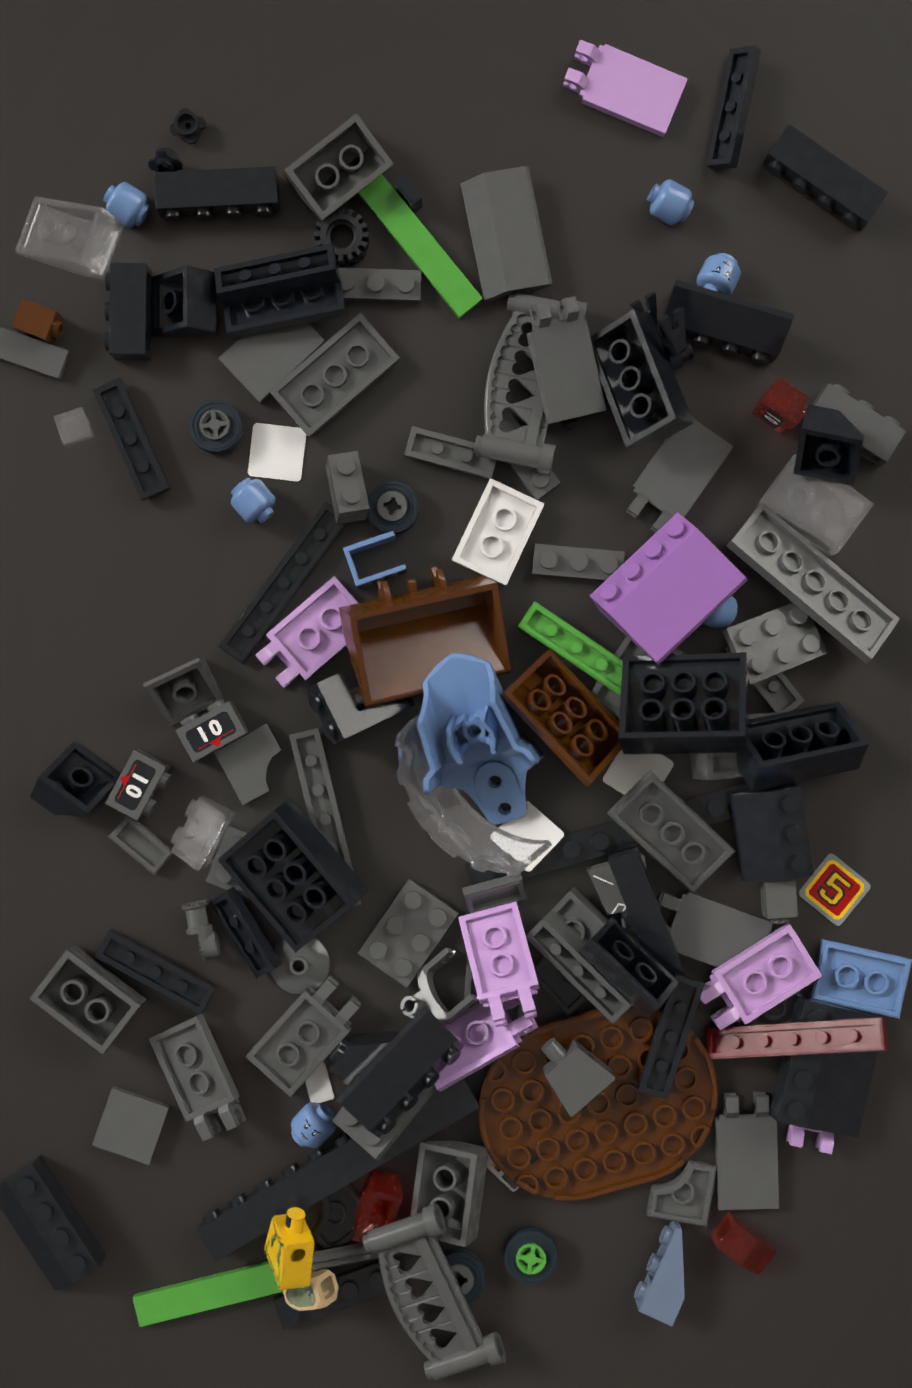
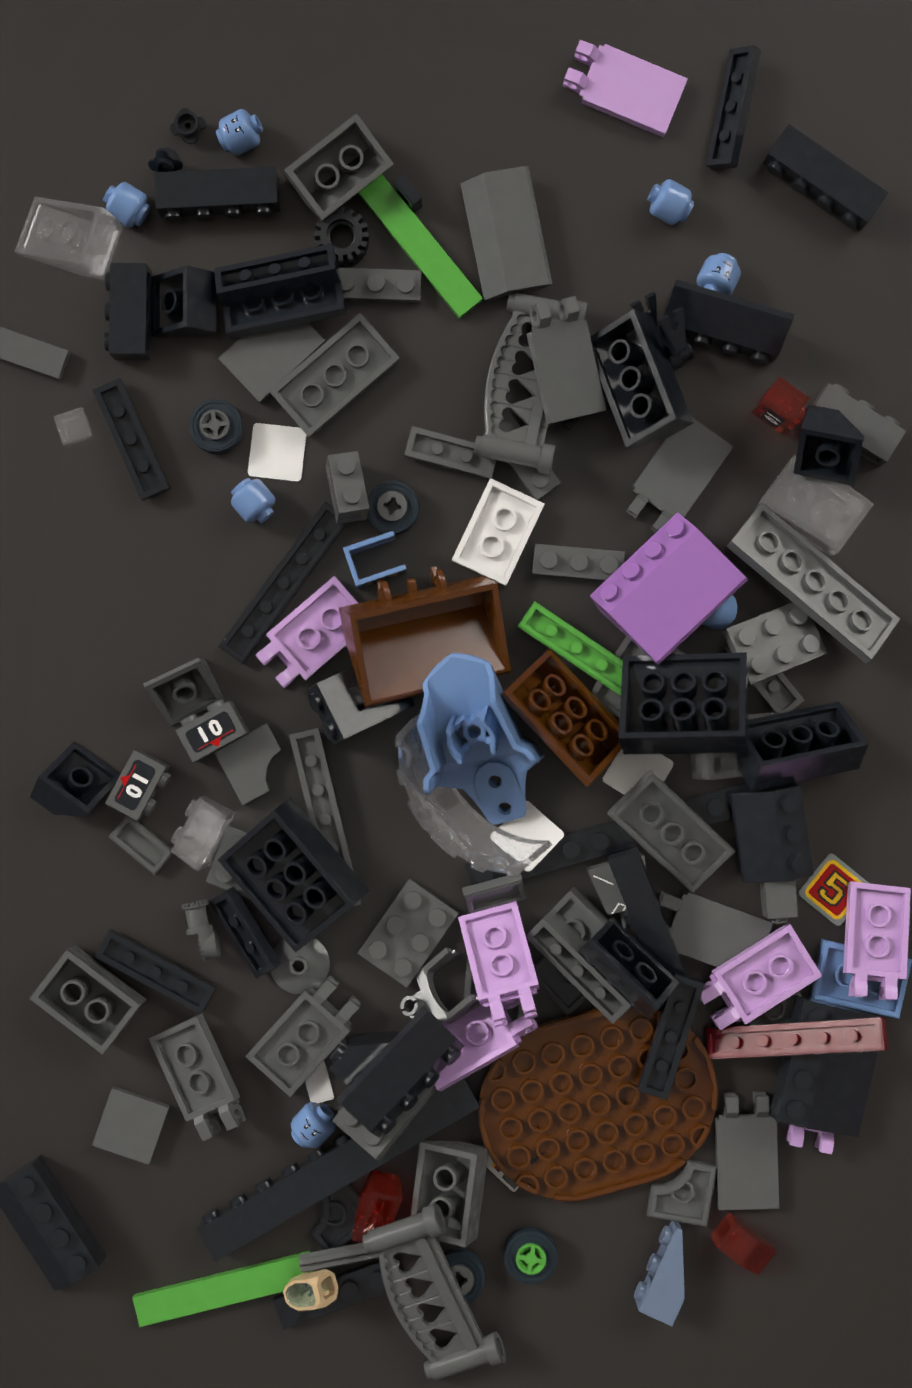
(38, 322): reddish brown brick -> none
(239, 132): none -> medium blue head
(290, 1249): yellow torso -> none
(575, 1074): dark grey torso -> none
(876, 937): none -> lavender tile

